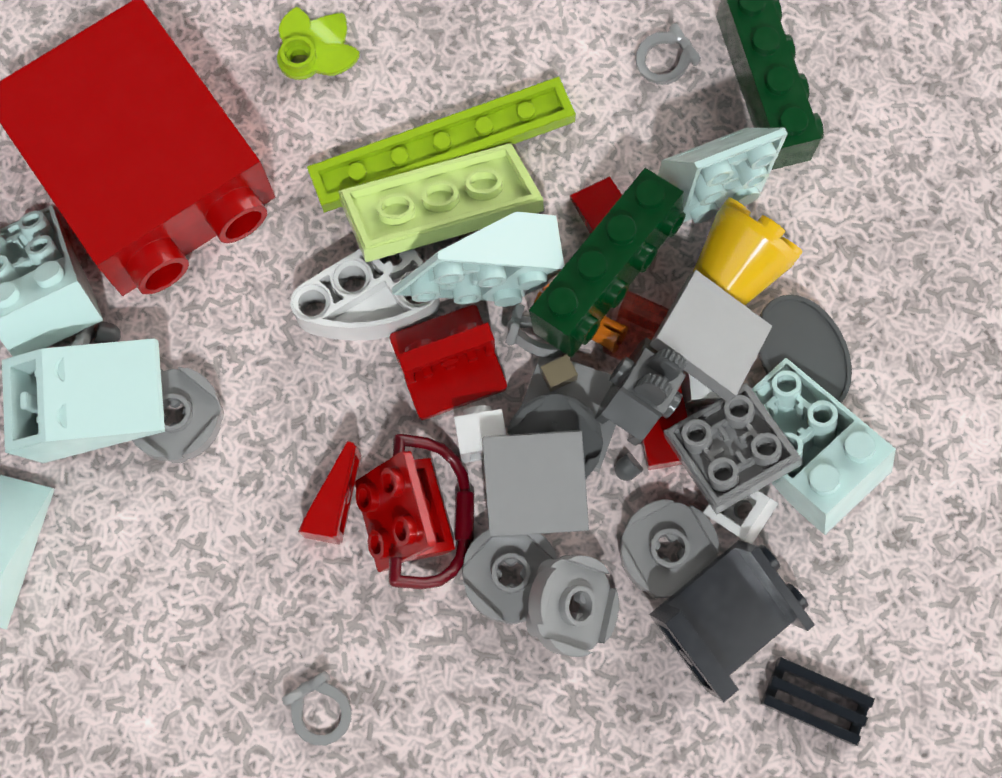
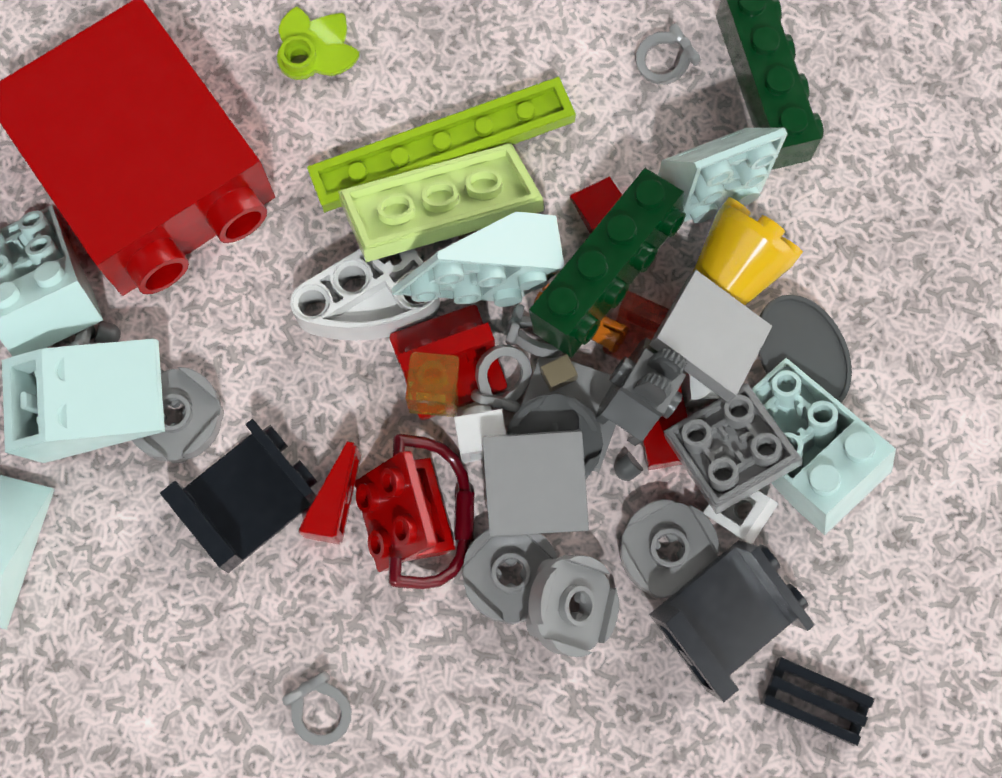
(243, 498): none -> black panel
(432, 384): none -> clear yellow bracket
(508, 400): none -> light grey piece

